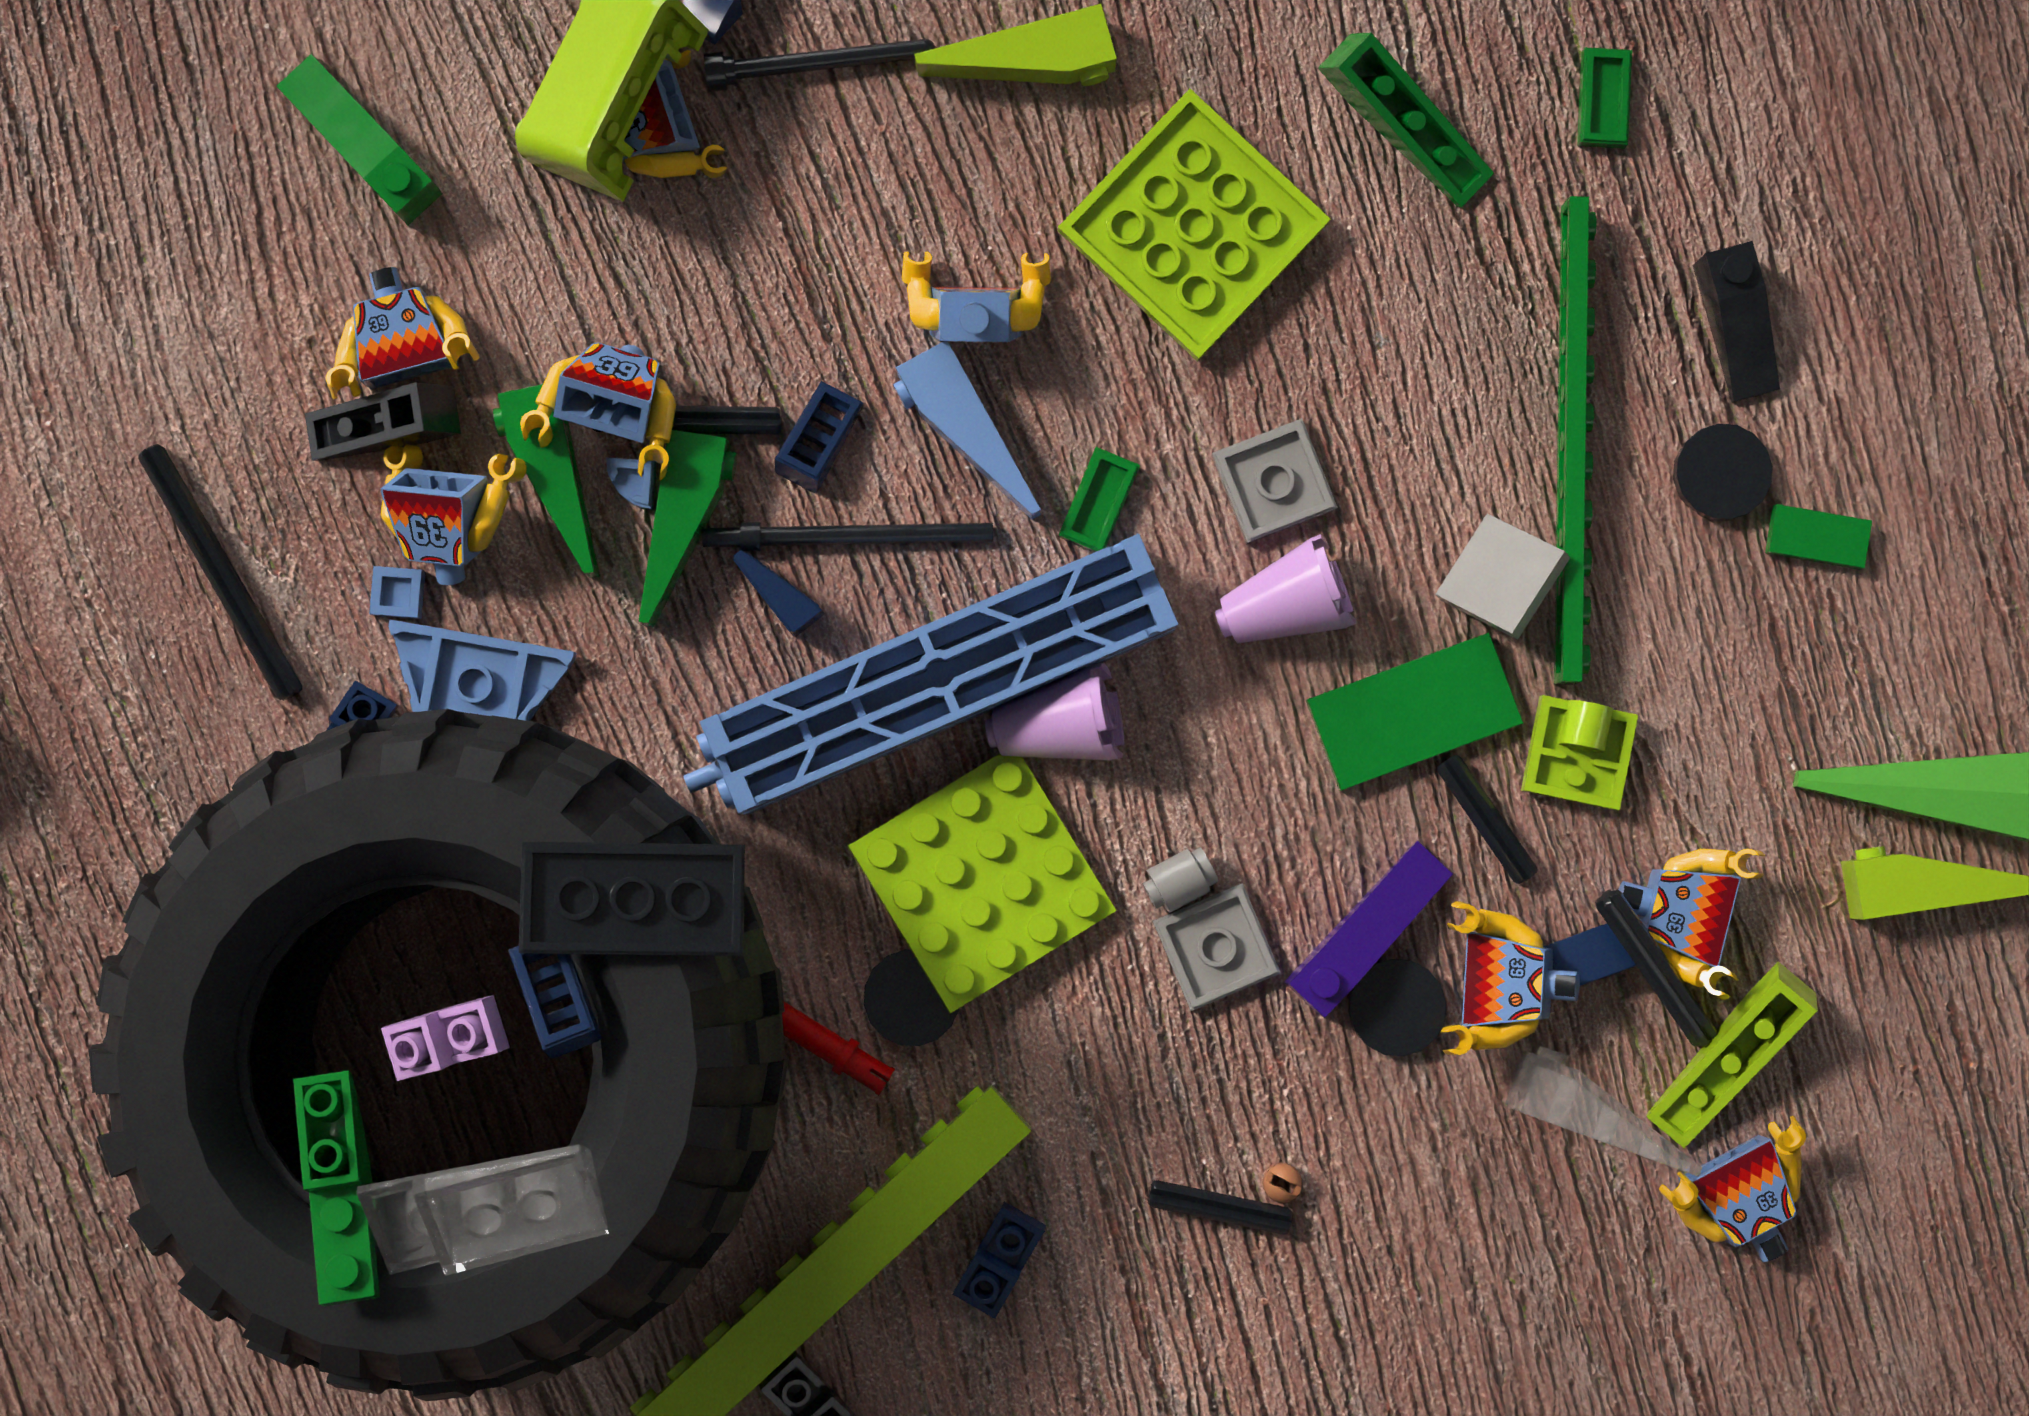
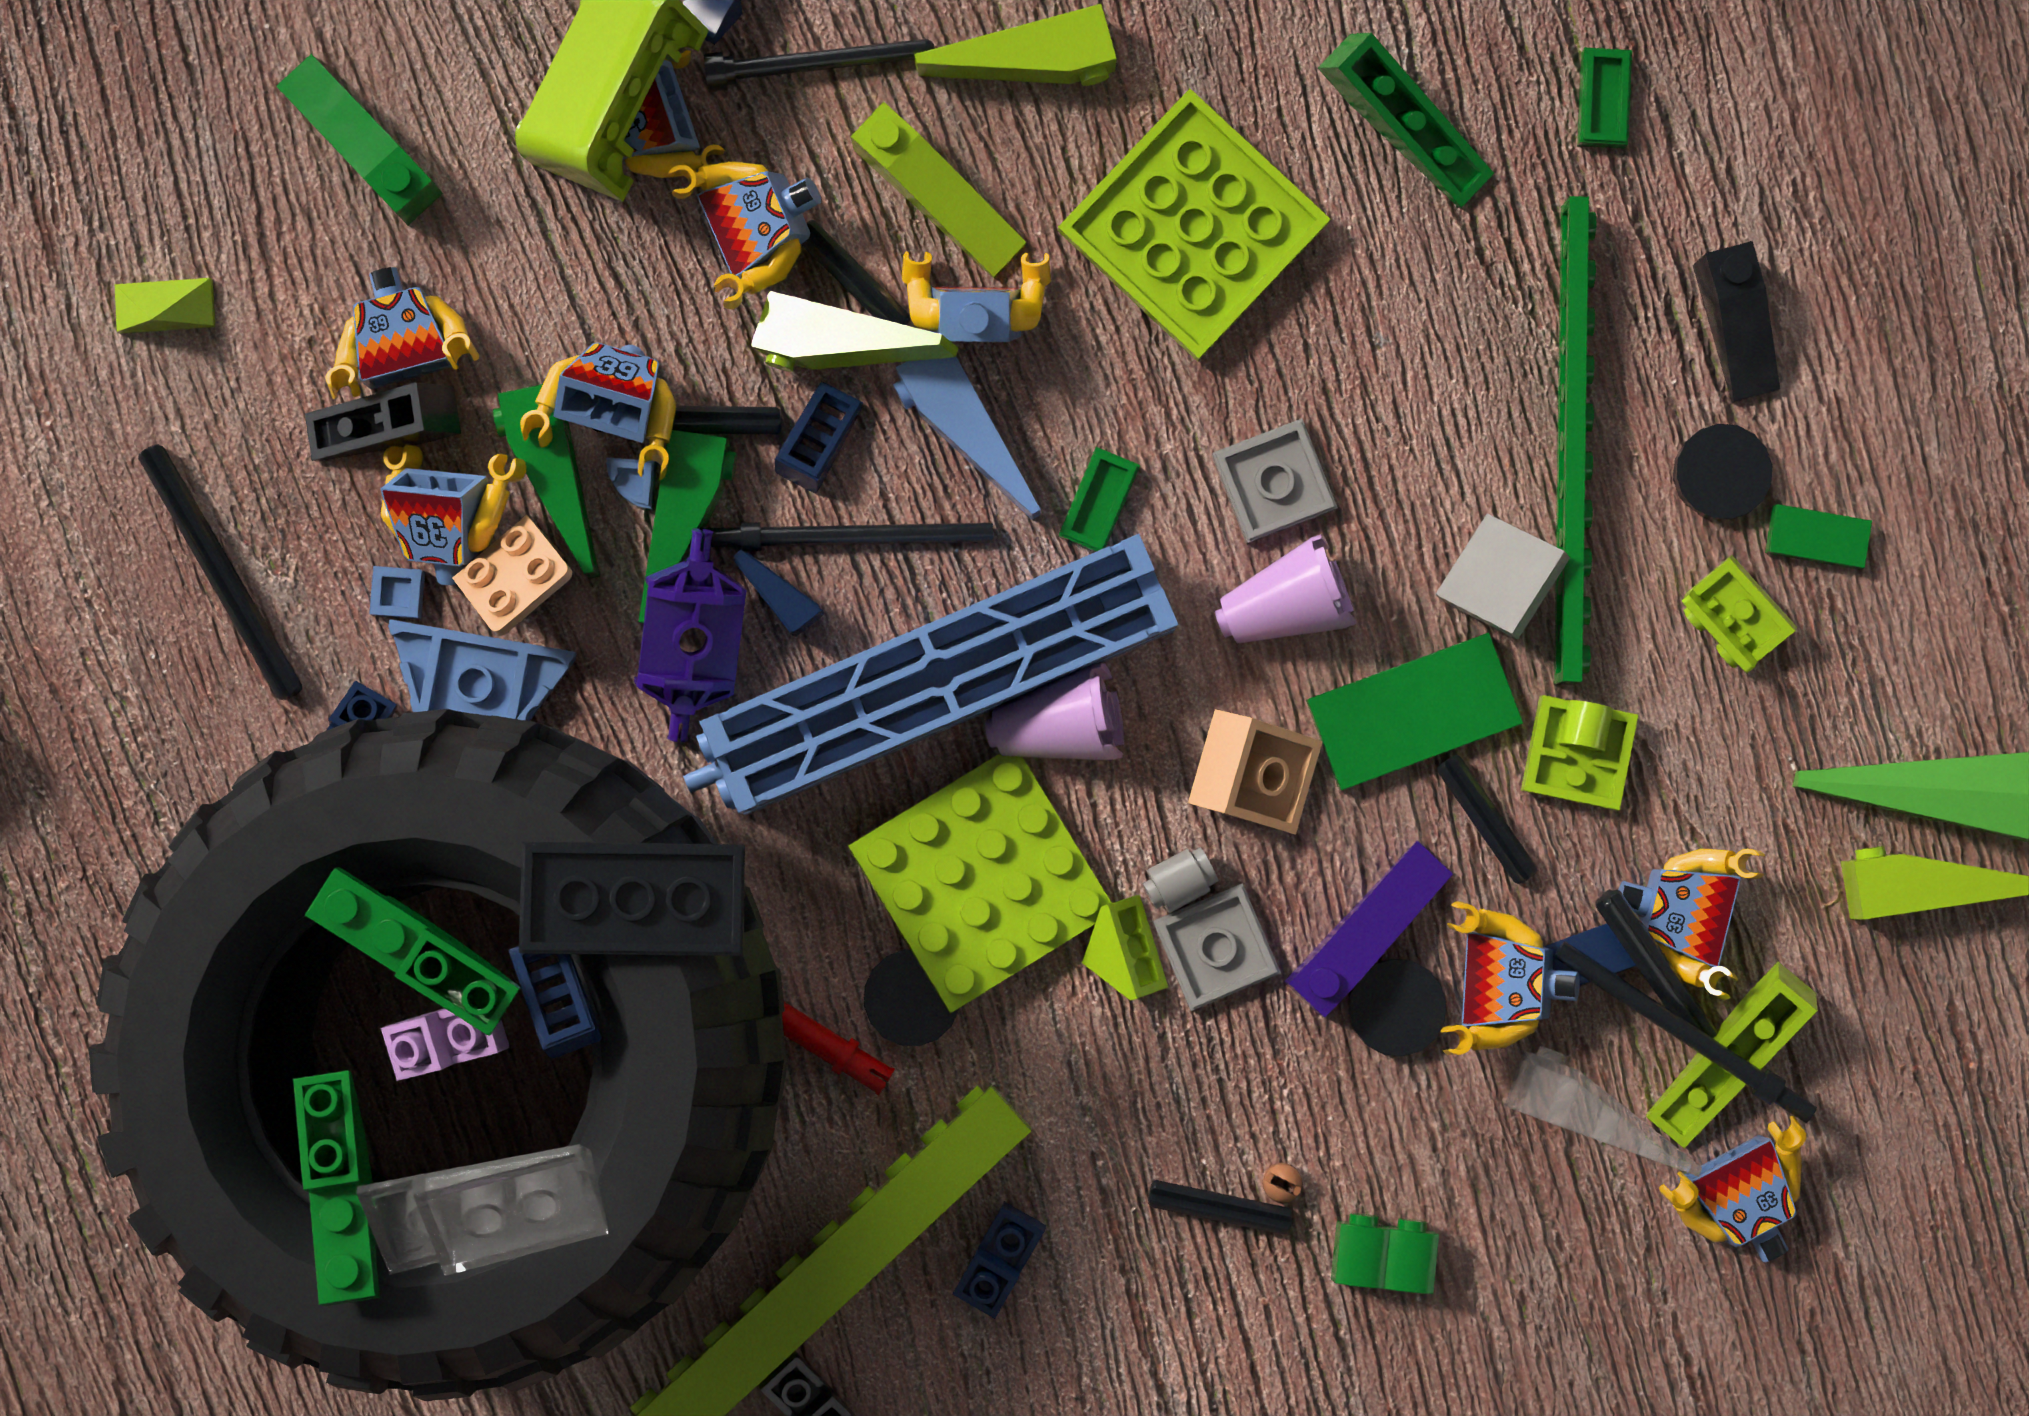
(164, 305): none -> lime slope
(414, 950): none -> green slope
(513, 576): none -> light nougat bracket
(681, 599): none -> dark purple plate
(753, 221): none -> torso
(830, 337): none -> slope
(853, 276): none -> black axle
(936, 189): none -> lime slope
(1124, 950): none -> lime slope
(1255, 771): none -> light nougat slope
(1385, 1255): none -> green brick
(1737, 615): none -> lime bracket
(1765, 1085): none -> black bar

